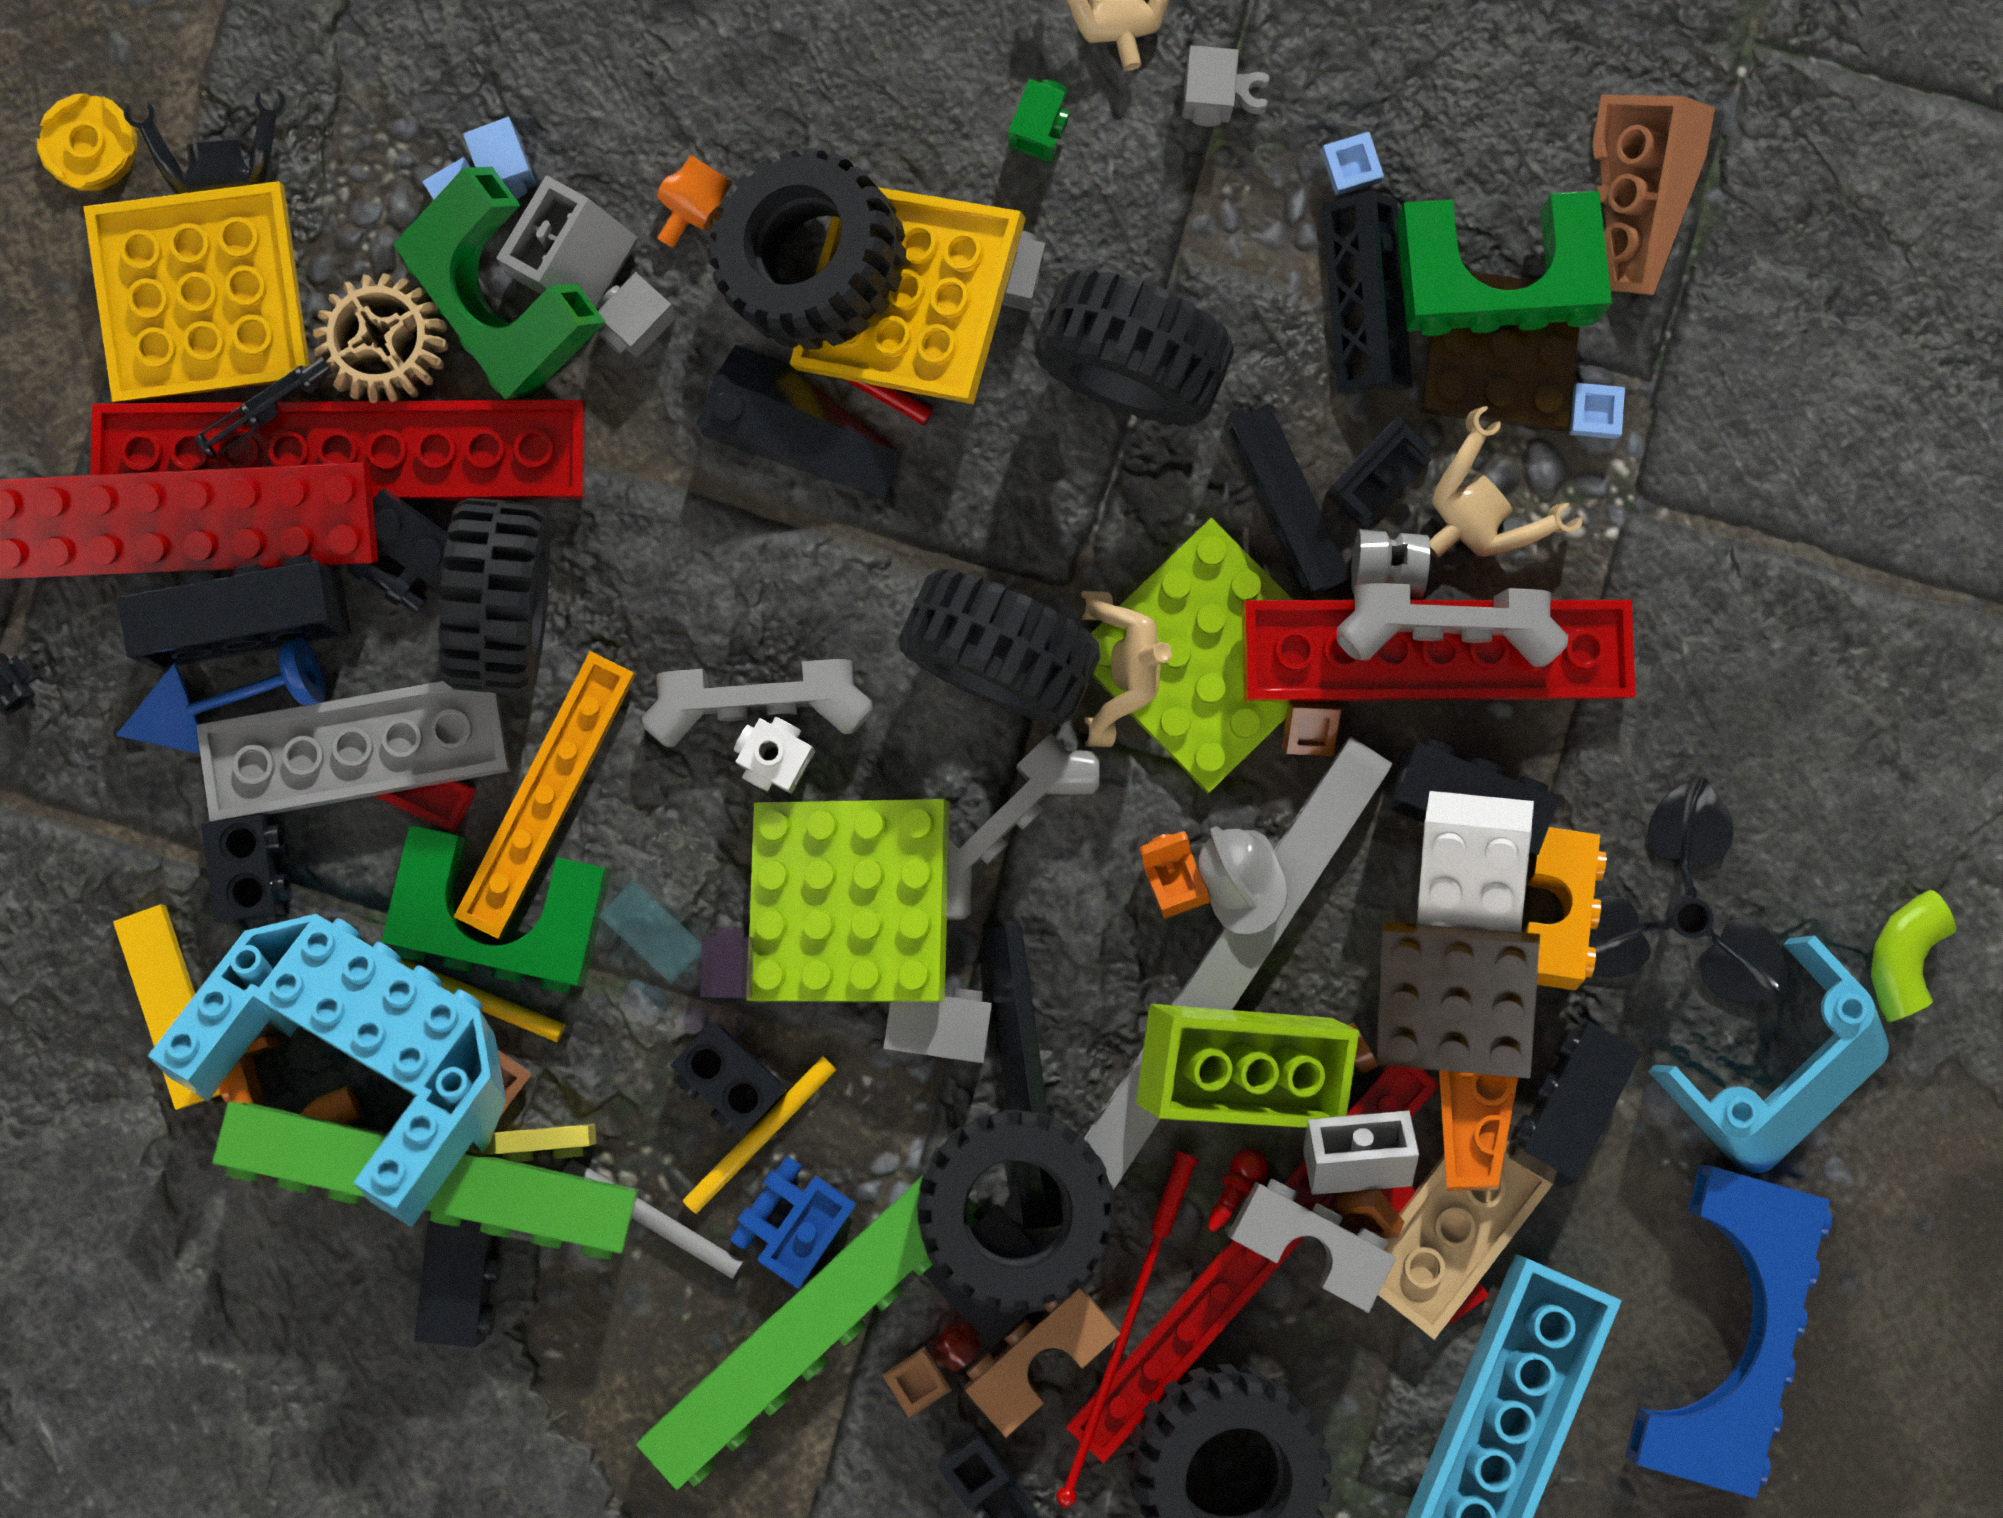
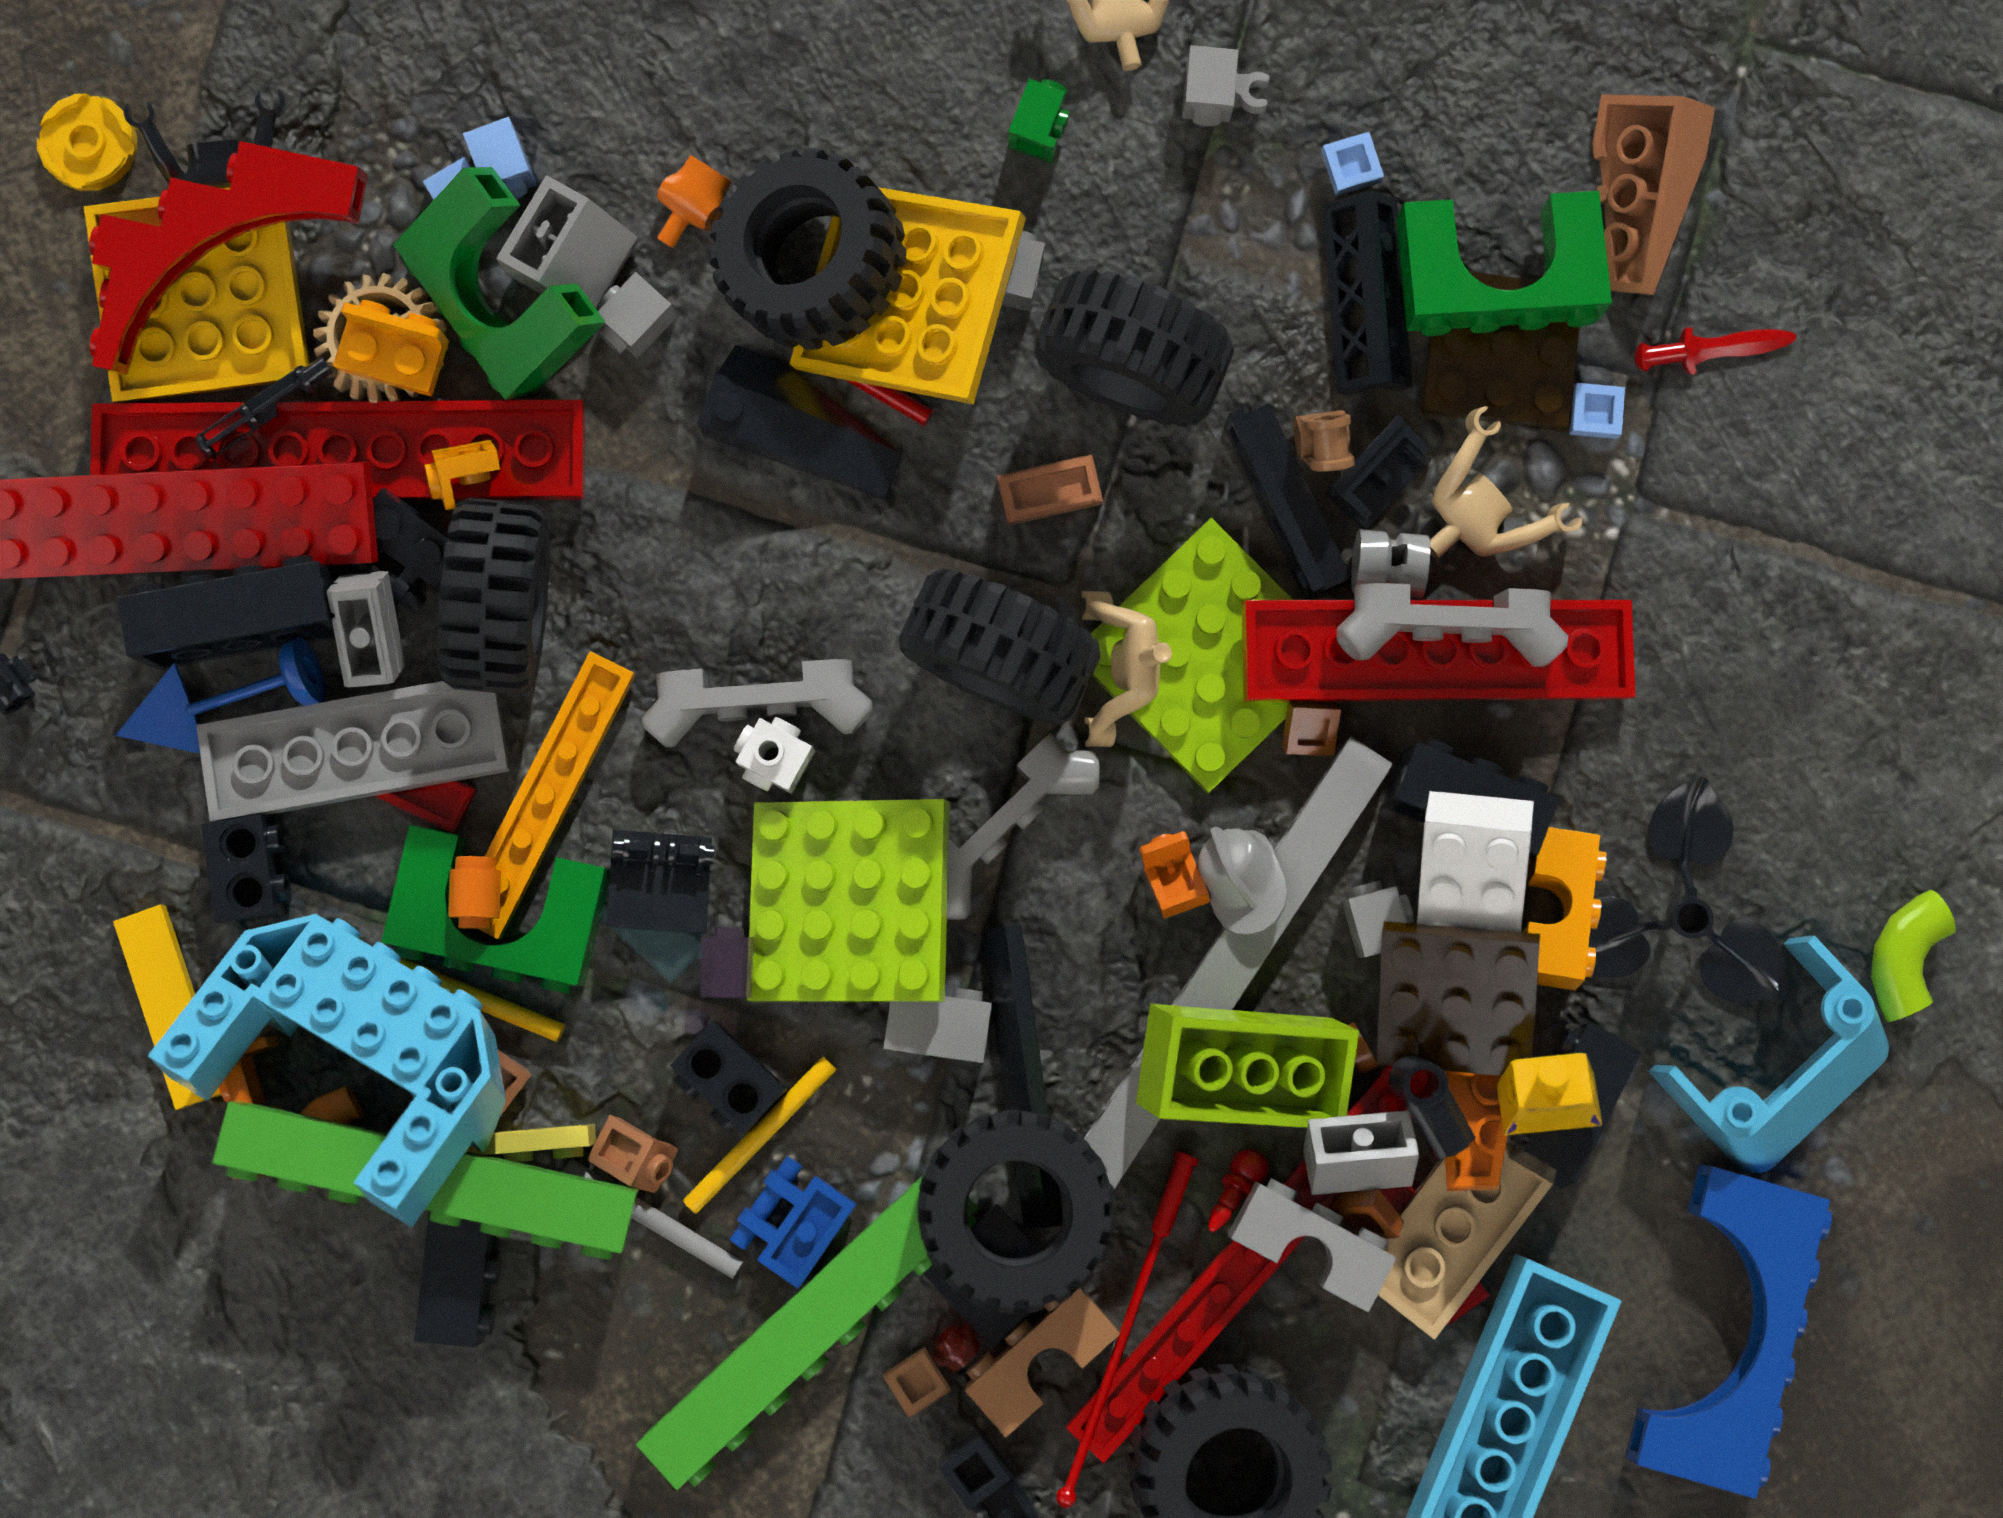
(196, 218): none -> red arch
(366, 629): none -> light grey brick
(391, 347): none -> light orange bracket
(467, 462): none -> light orange bracket
(474, 891): none -> orange brick
(632, 1155): none -> nougat bracket
(659, 881): none -> black hinge
(1050, 490): none -> nougat tile
(1324, 440): none -> medium nougat piece
(1369, 911): none -> light grey brick
(1432, 1108): none -> black piece
(1548, 1095): none -> yellow torso
(1694, 349): none -> red sword

